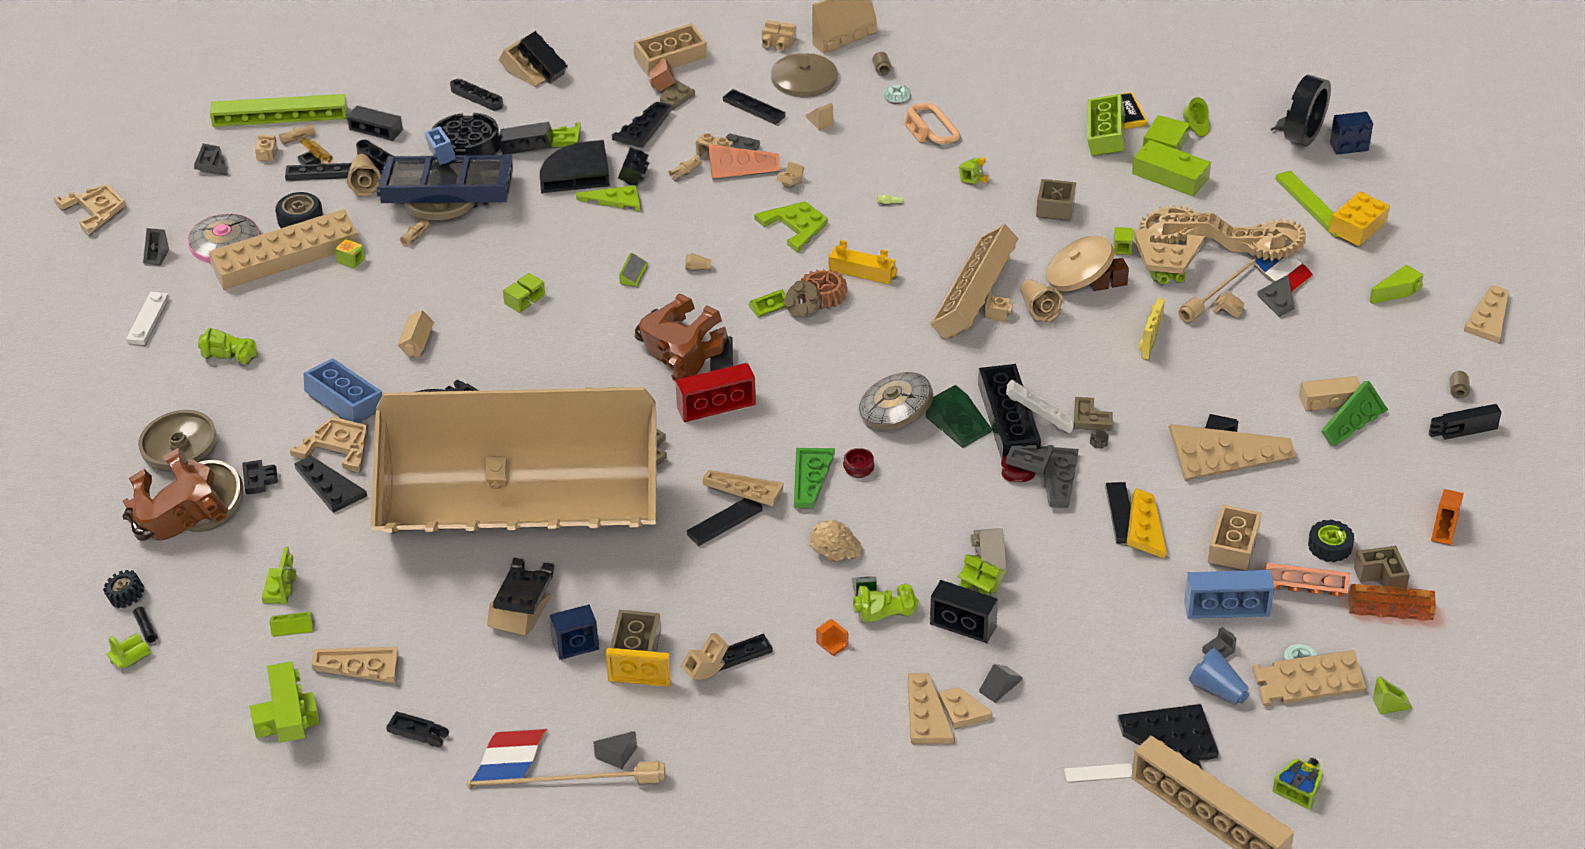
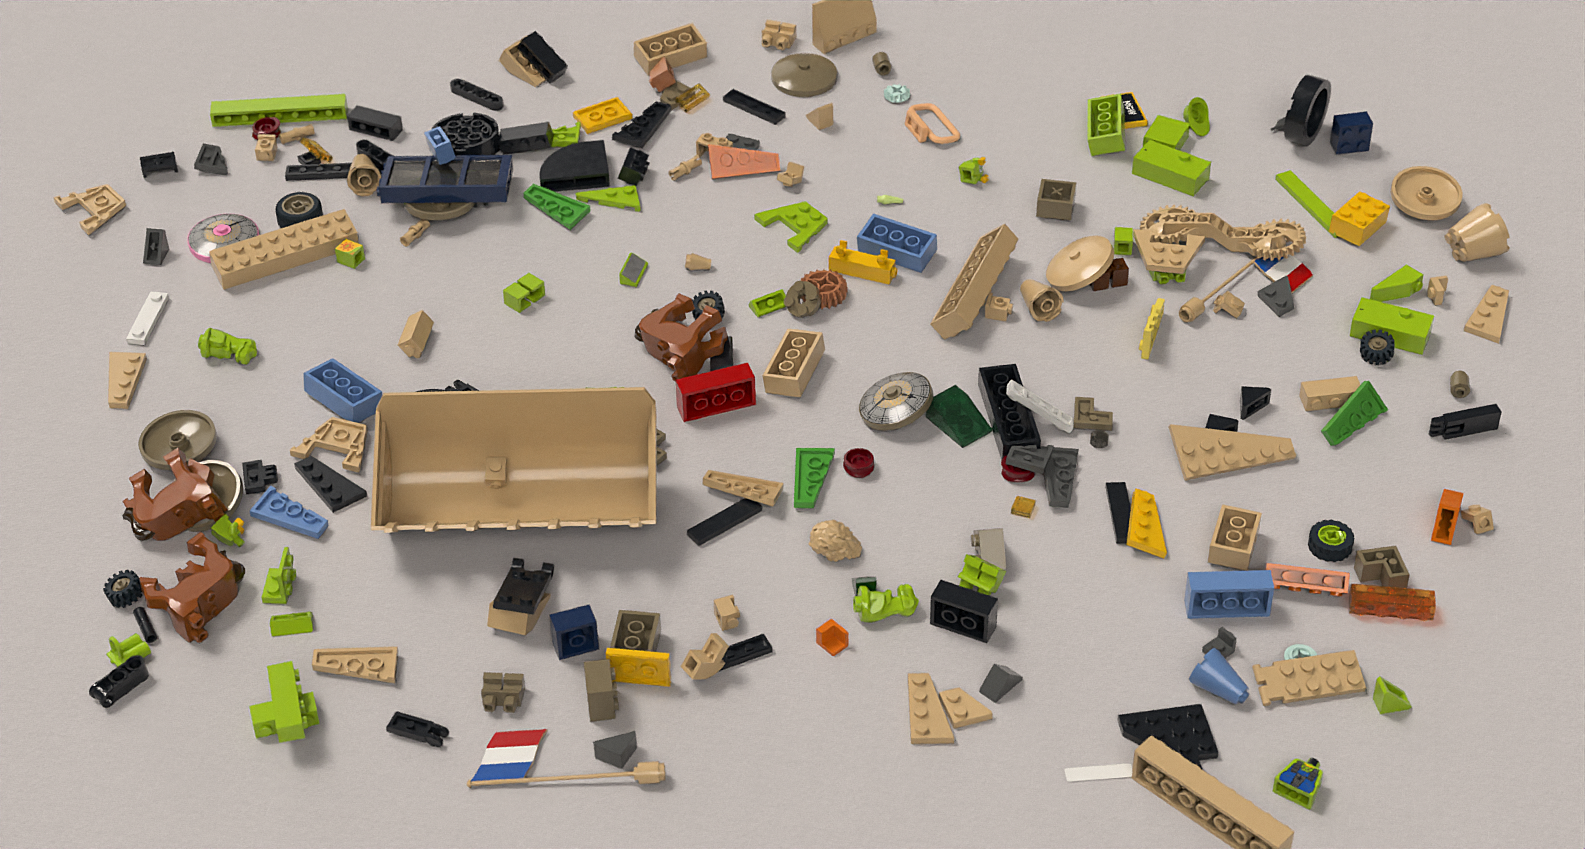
(120, 681): none -> black piece
(124, 375): none -> tan wing
(158, 162): none -> black hinge
(200, 590): none -> dark orange piece
(228, 532): none -> lime piece
(266, 126): none -> dark red piece
(281, 511): none -> medium blue wing
(502, 692): none -> dark tan hips
(559, 207): none -> bright green wing
(601, 690): none -> dark tan brick
(602, 115): none -> yellow tile
(684, 103): none -> clear yellow tile
(709, 299): none -> black wheel
(726, 612): none -> tan brick
(793, 362): none -> tan brick
(905, 243): none -> medium blue brick
(1023, 507): none -> clear yellow tile
(1253, 399): none -> black slope
(1377, 347): none -> black wheel
(1408, 327): none -> lime brick
(1426, 193): none -> tan dish
(1436, 289): none -> tan bracket
(1478, 235): none -> tan cone
(1480, 517): none -> tan bracket

